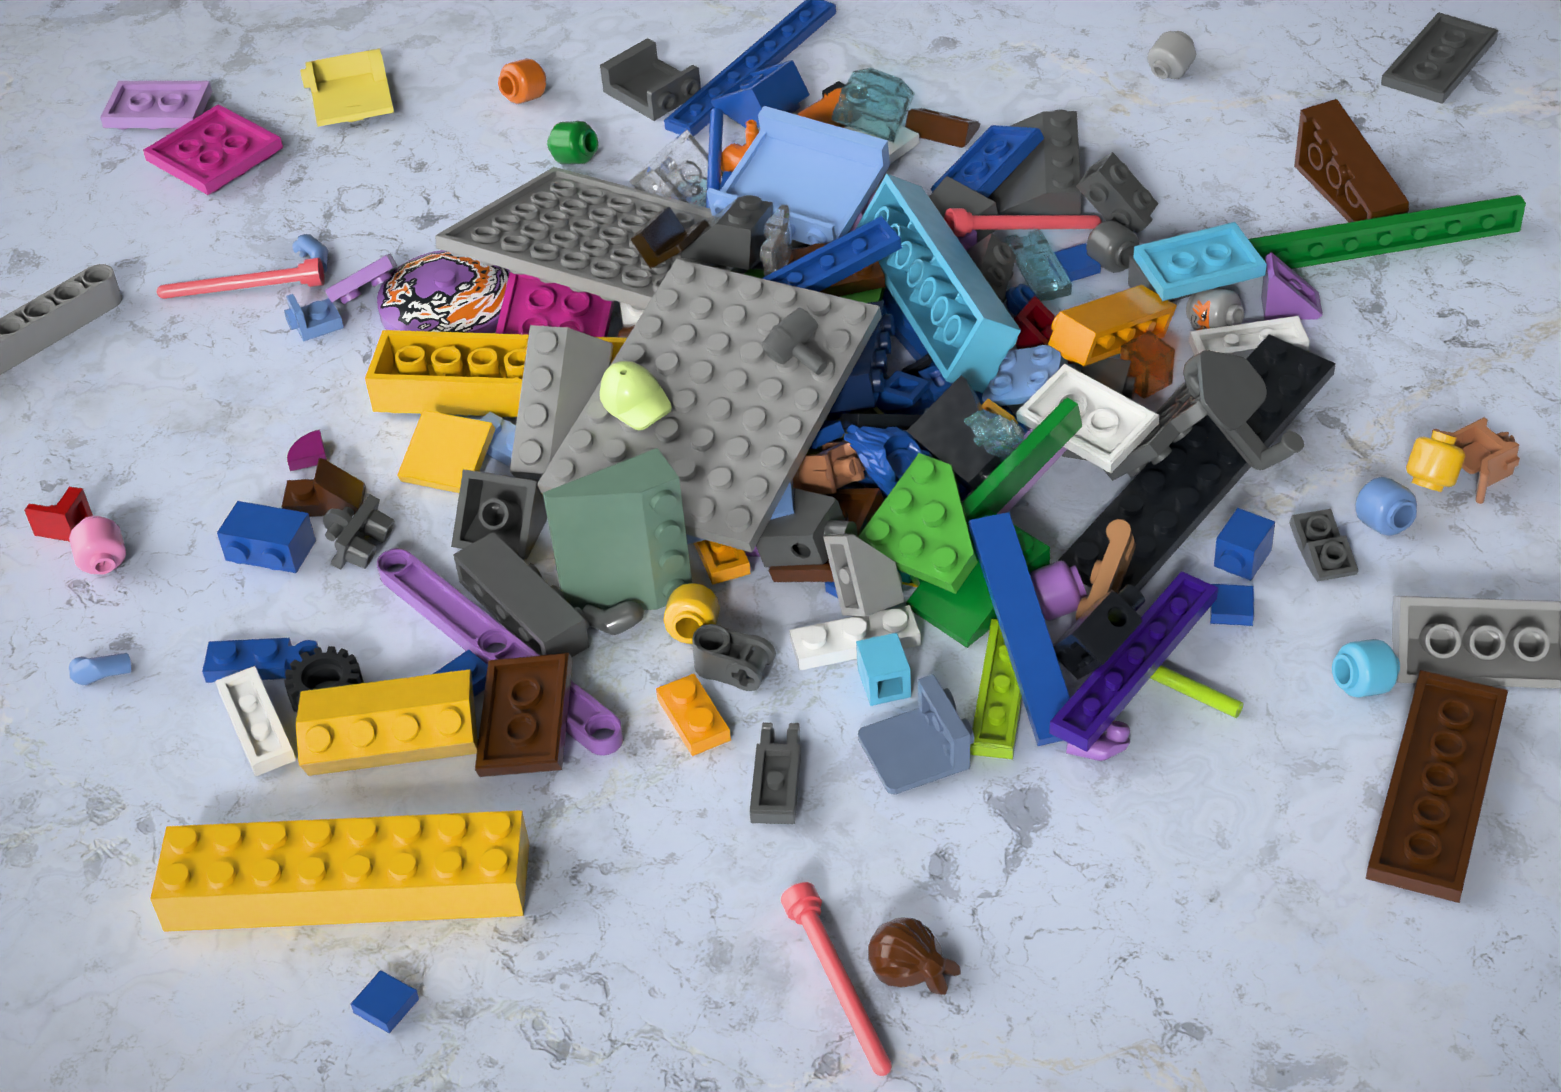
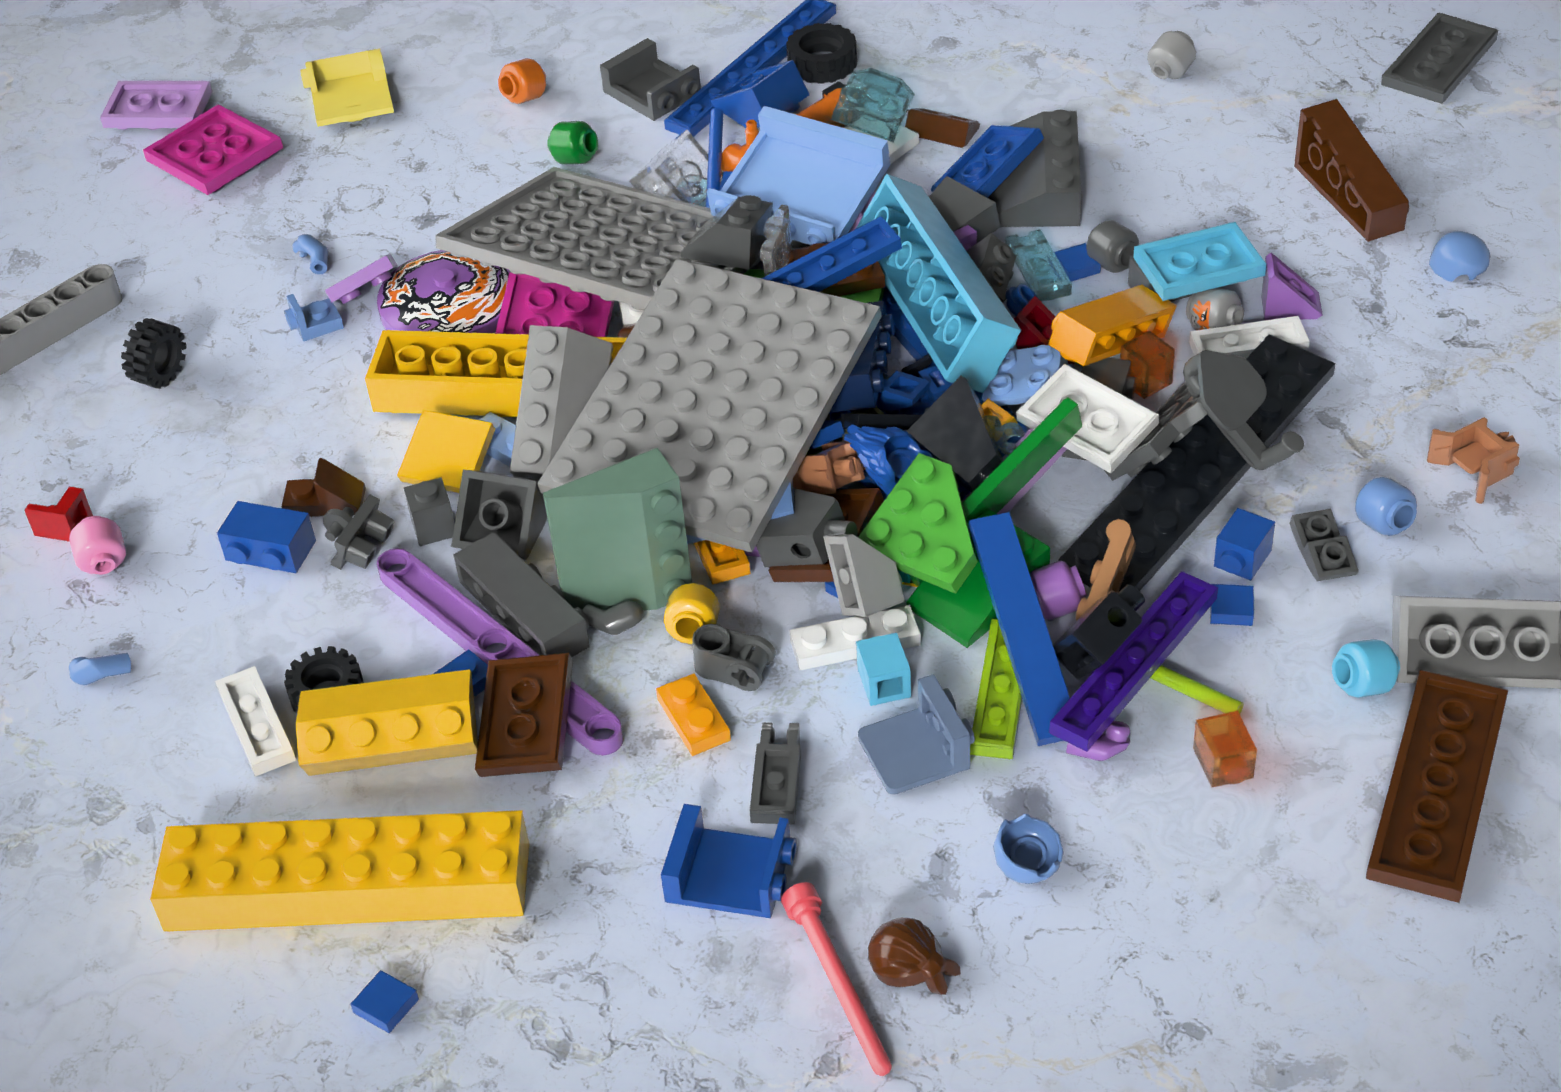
(153, 353): none -> black tyre
(268, 655): blue plate -> none
(306, 451): magenta tile -> none
(309, 273): coral piece -> none
(430, 511): none -> dark grey brick
(633, 395): yellowish green cap -> none
(664, 237): dark brown panel -> none
(726, 868): none -> blue panel
(789, 340): dark grey piece -> none
(818, 39): none -> black tyre
(964, 222): coral piece -> none
(995, 433): clear light blue plate -> none
(1027, 849): none -> medium blue hair
(1117, 194): dark grey brick -> none
(1224, 749): none -> clear orange brick
(1394, 232): green plate -> none
(1435, 461): yellow head -> none
(1459, 255): none -> medium blue hair

